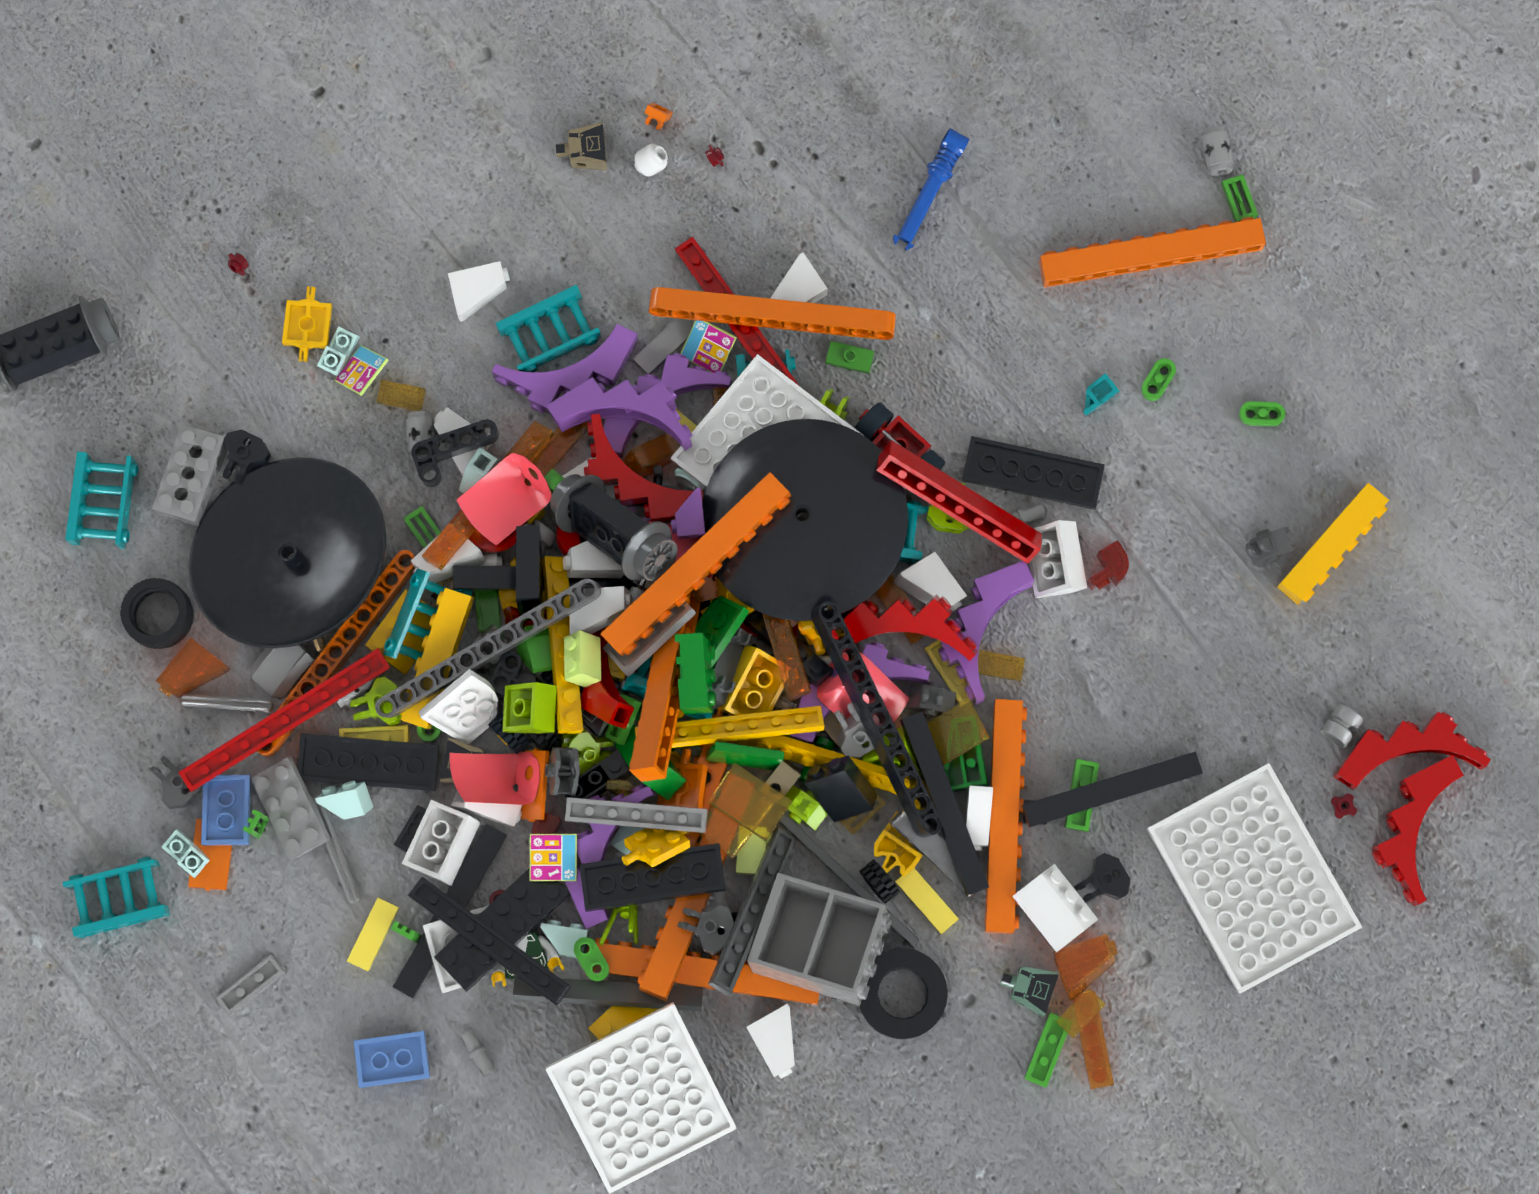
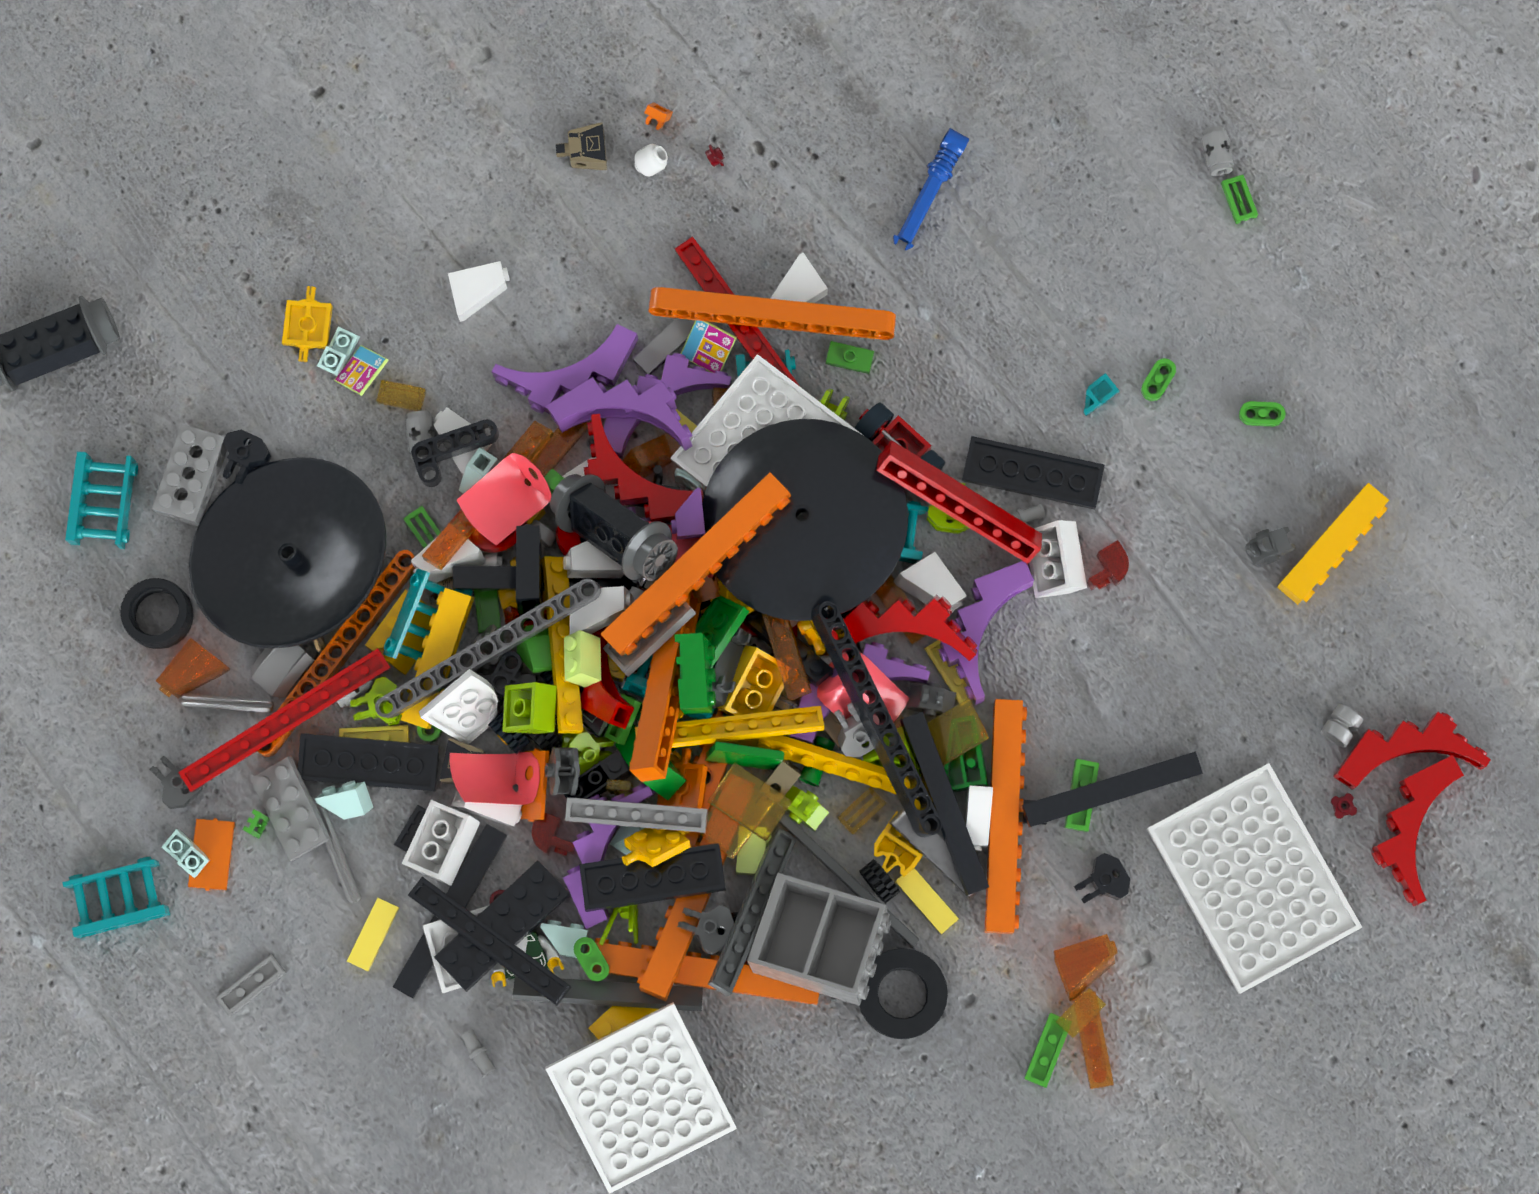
(226, 810): medium blue plate -> none
(237, 263): dark red plate -> none
(391, 1059): medium blue plate -> none
(406, 932): bright green tile -> none
(549, 308): teal fence -> none
(553, 857): piece -> none
(774, 1040): white slope -> none
(841, 788): black brick -> none
(1000, 665): clear yellow tile -> none
(1031, 988): torso -> none
(1055, 907): white slope -> none
(1151, 252): orange brick -> none

